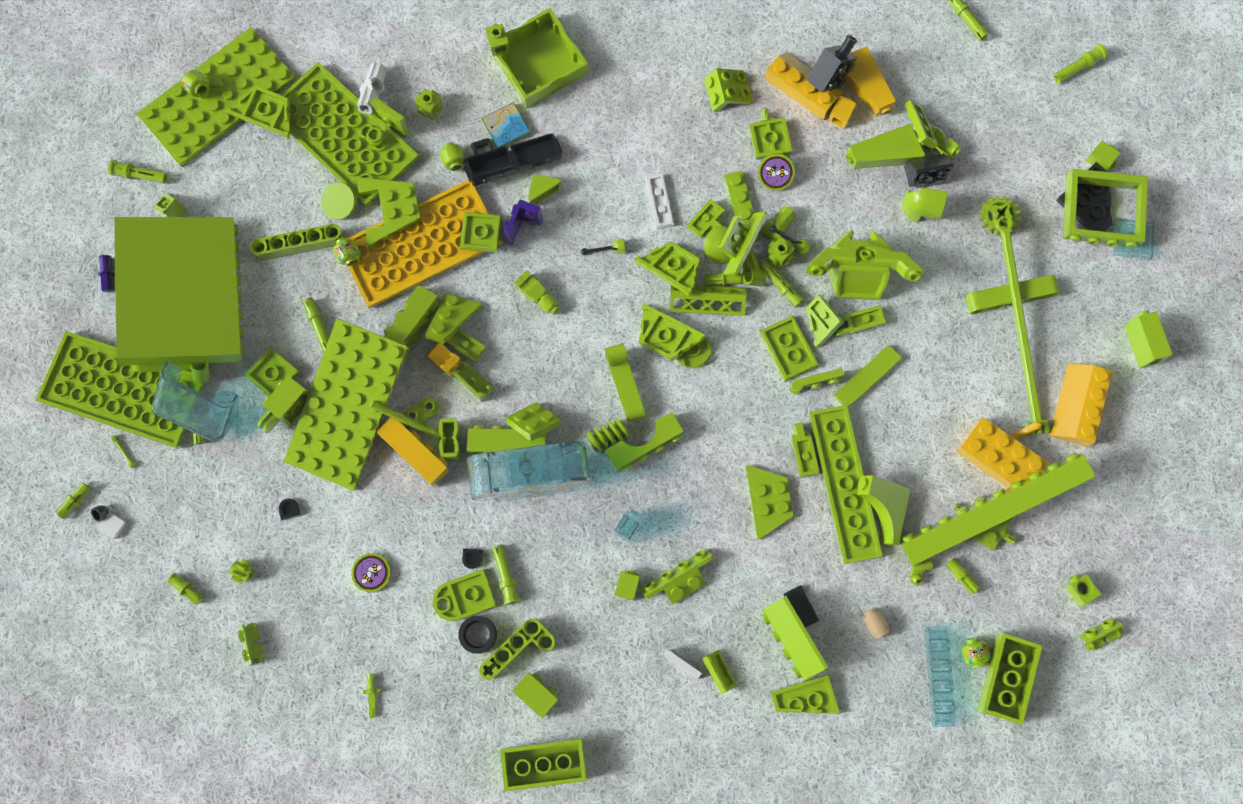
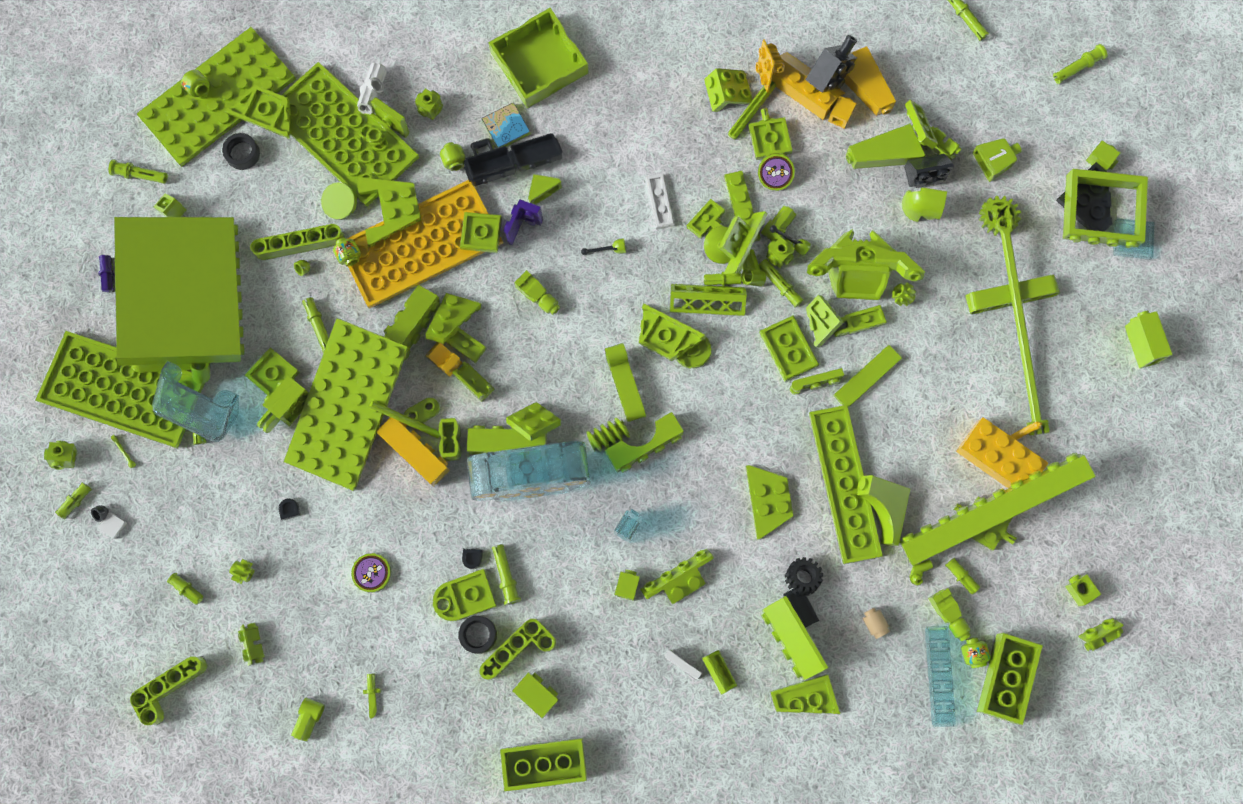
(60, 455): none -> lime brick
(169, 685): none -> lime beam
(246, 163): none -> black tyre
(302, 267): none -> lime hinge
(309, 713): none -> lime piece
(497, 39): lime brick -> none
(673, 266): lime wing -> none
(750, 111): none -> lime axle
(768, 63): none -> yellow hinge
(796, 584): none -> black tyre
(804, 452): lime hinge -> none
(903, 294): none -> lime gear
(949, 611): none -> lime piece
(996, 157): none -> lime torso
(1081, 404): yellow slope -> none

